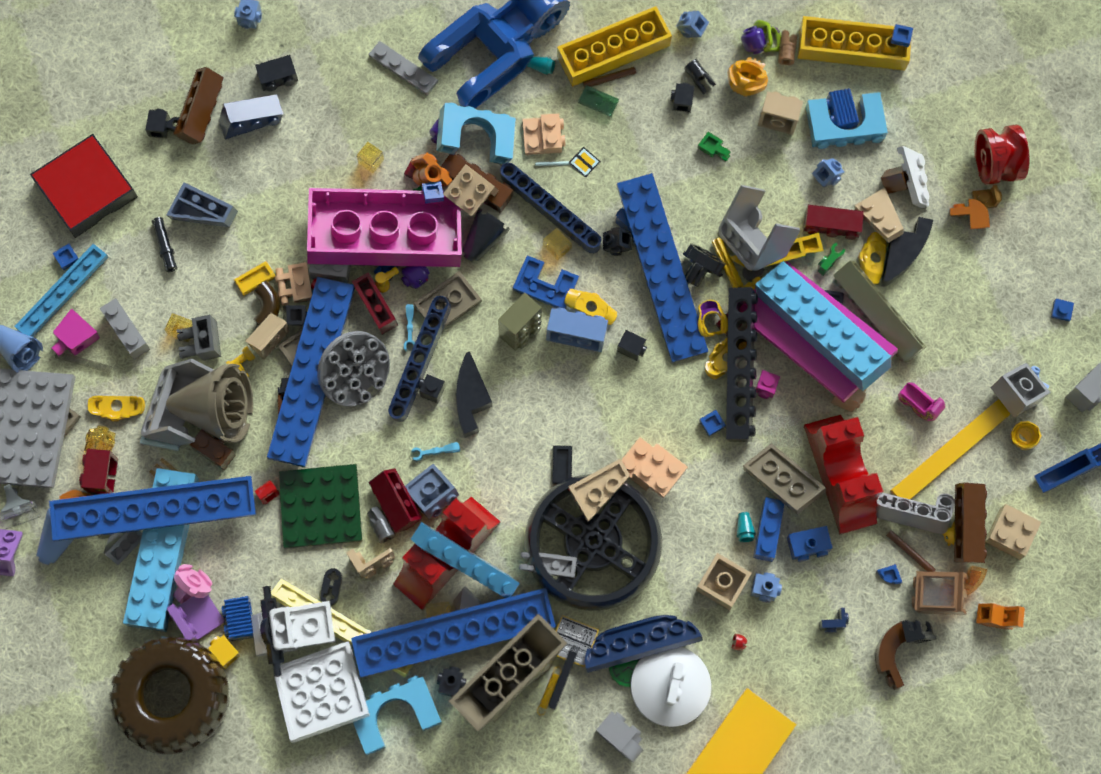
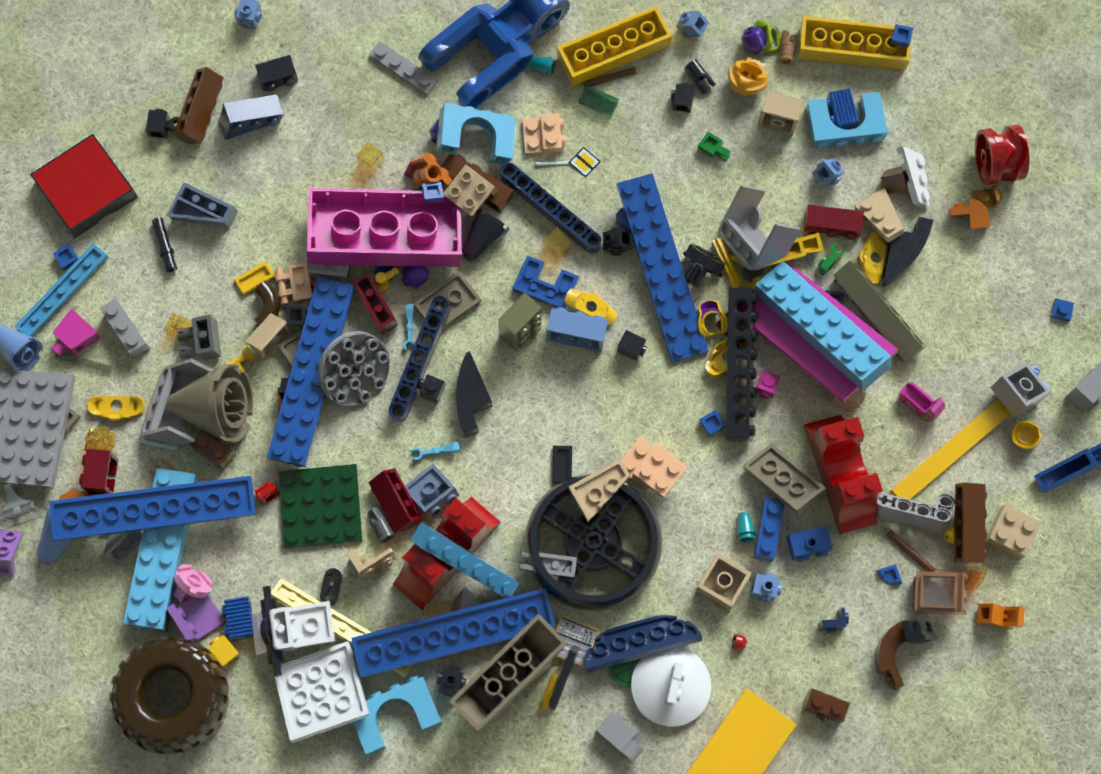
(825, 706): none -> reddish brown brick

